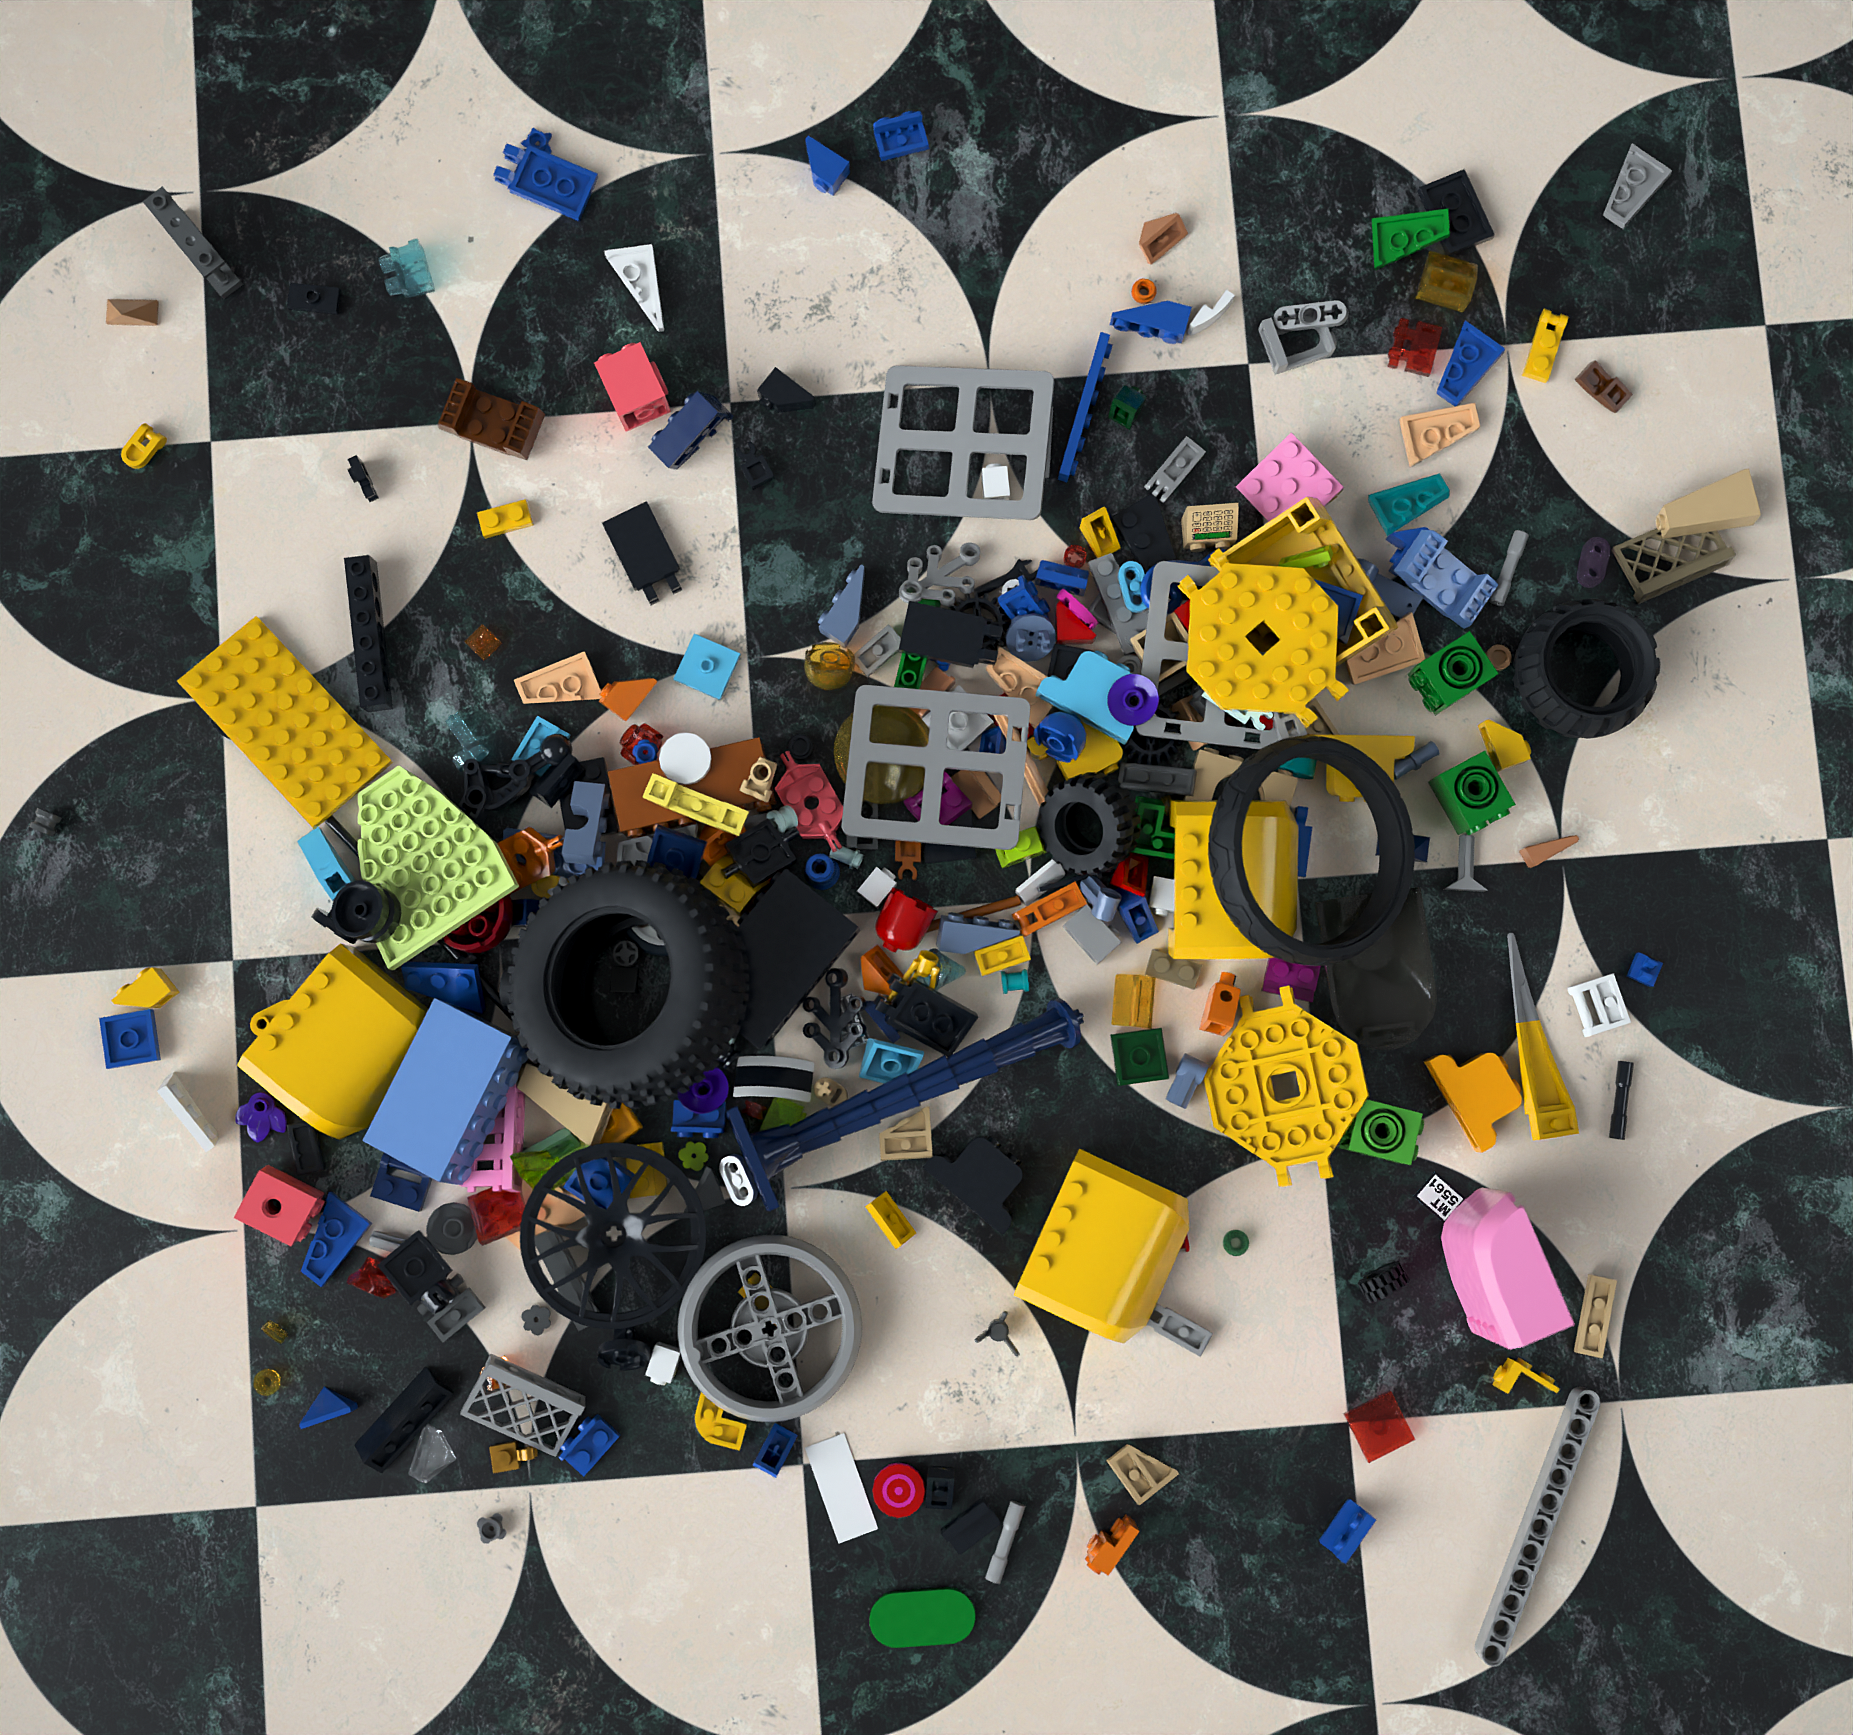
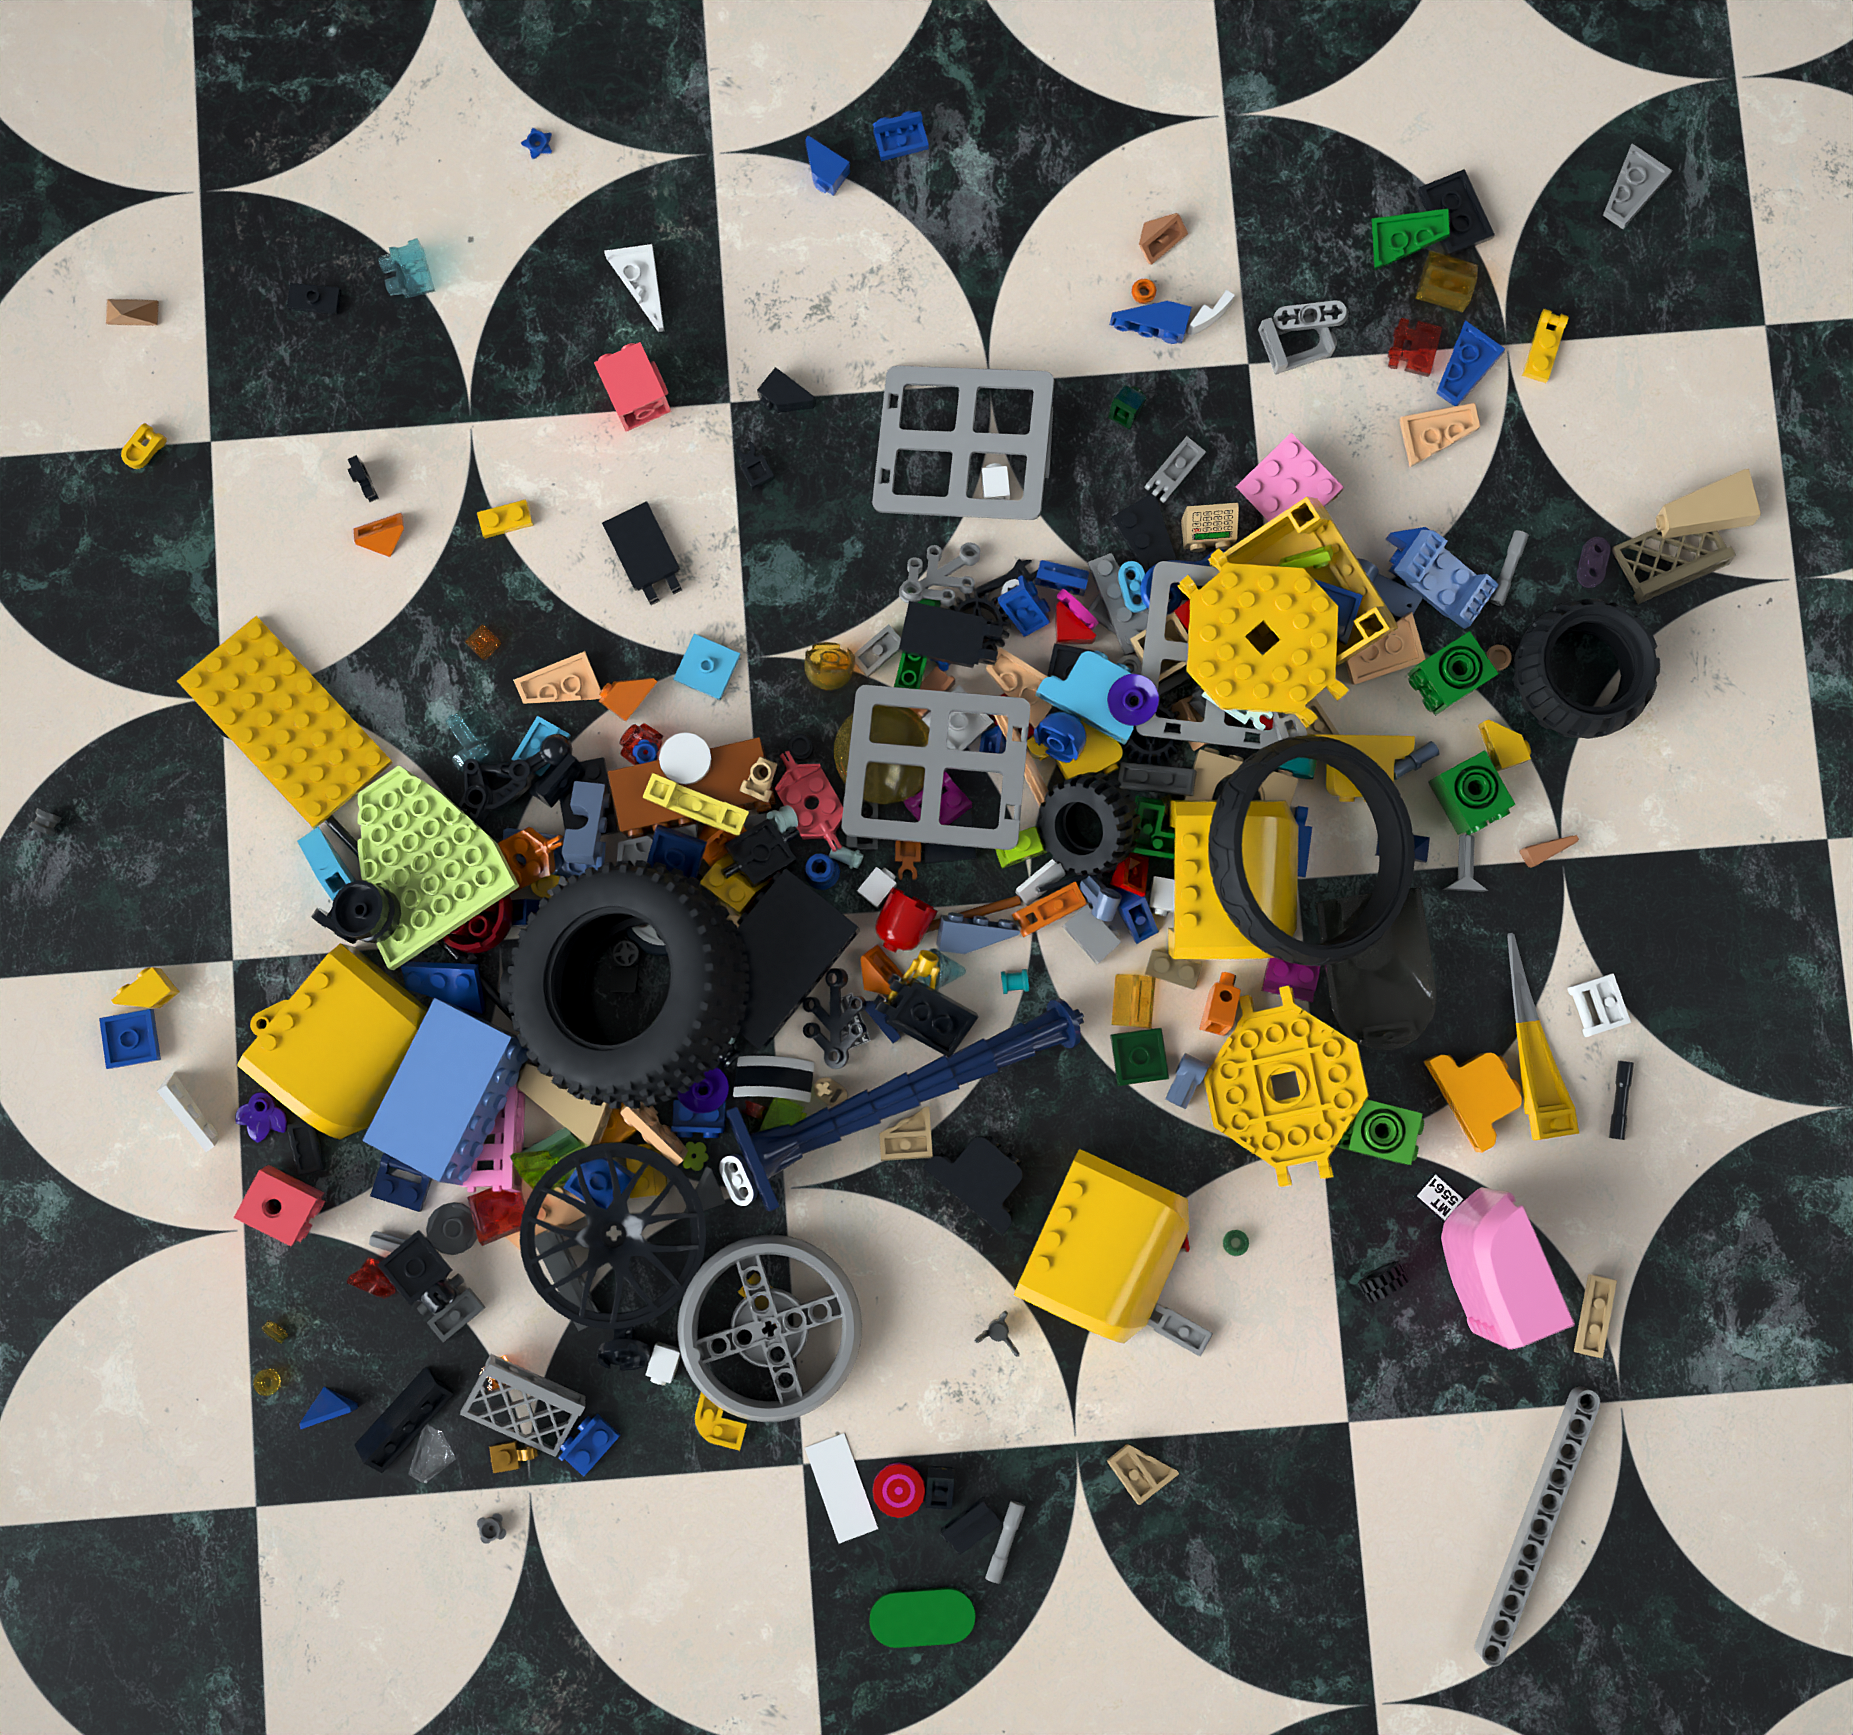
(192, 242): dark grey fence -> none
(336, 1235): blue wing -> none
(368, 633): black brick -> none
(380, 535): none -> orange slope
(491, 420): reddish brown plate -> none
(528, 1317): dark grey plant -> none
(547, 180): blue tile -> none
(654, 1133): none -> light nougat wing
(688, 429): dark blue wedge -> none
(775, 1450): blue slope -> none
(844, 616): sand blue slope -> none
(886, 1061): medium azure slope -> none
(890, 1220): yellow plate -> none
(978, 790): medium nougat panel -> none
(1002, 955): yellow plate -> none
(1042, 637): sand blue plate -> none
(1071, 550): clear red bush -> none
(1088, 398): blue plate -> none
(1100, 533): yellow slope -> none
(1107, 1550): orange plate -> none
(1347, 1530): blue bracket -> none
(1379, 1426): clear red plate -> none
(1407, 501): teal wing -> none
(1508, 1373): yellow bracket -> none
(1603, 388): reddish brown slope -> none
(1644, 969): blue tile -> none

